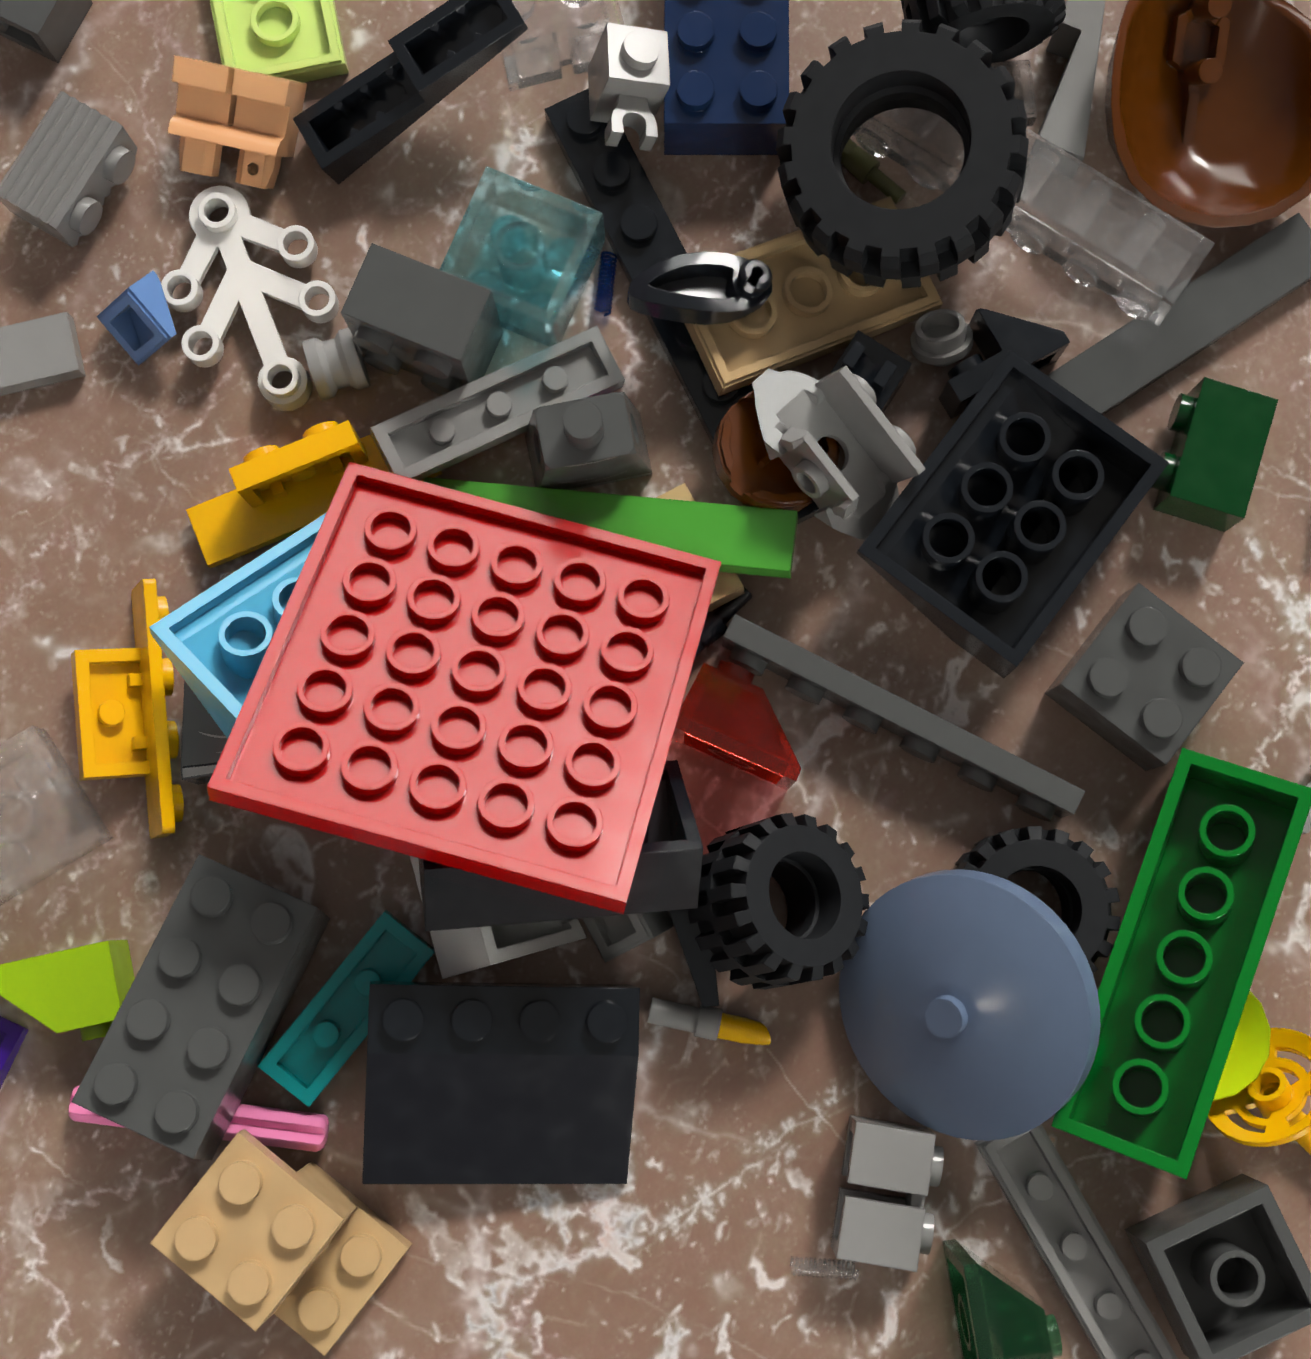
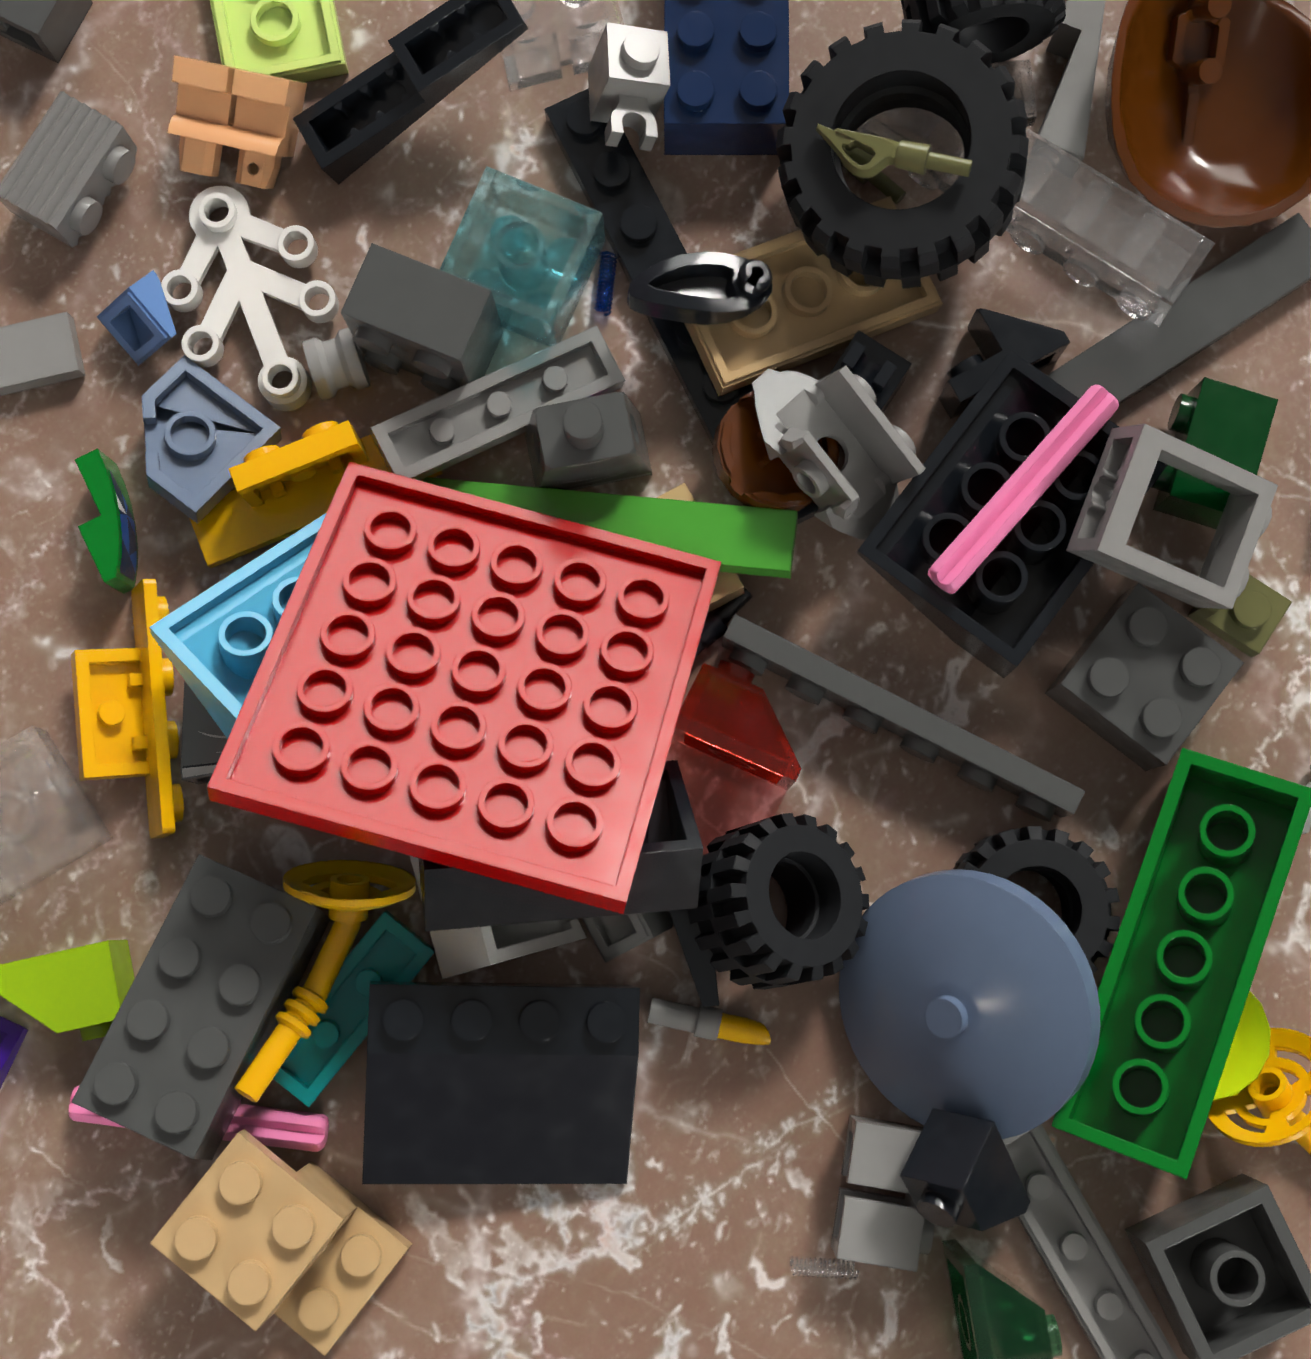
(113, 533): none -> green slope
(195, 435): none -> sand blue plate
(348, 896): none -> yellow dish
(904, 154): none -> olive hand
(941, 338): light grey plate -> none
(963, 1173): none -> black slope
(1023, 489): none -> bright pink axle
(1118, 495): none -> light grey window
(1251, 619): none -> olive bracket

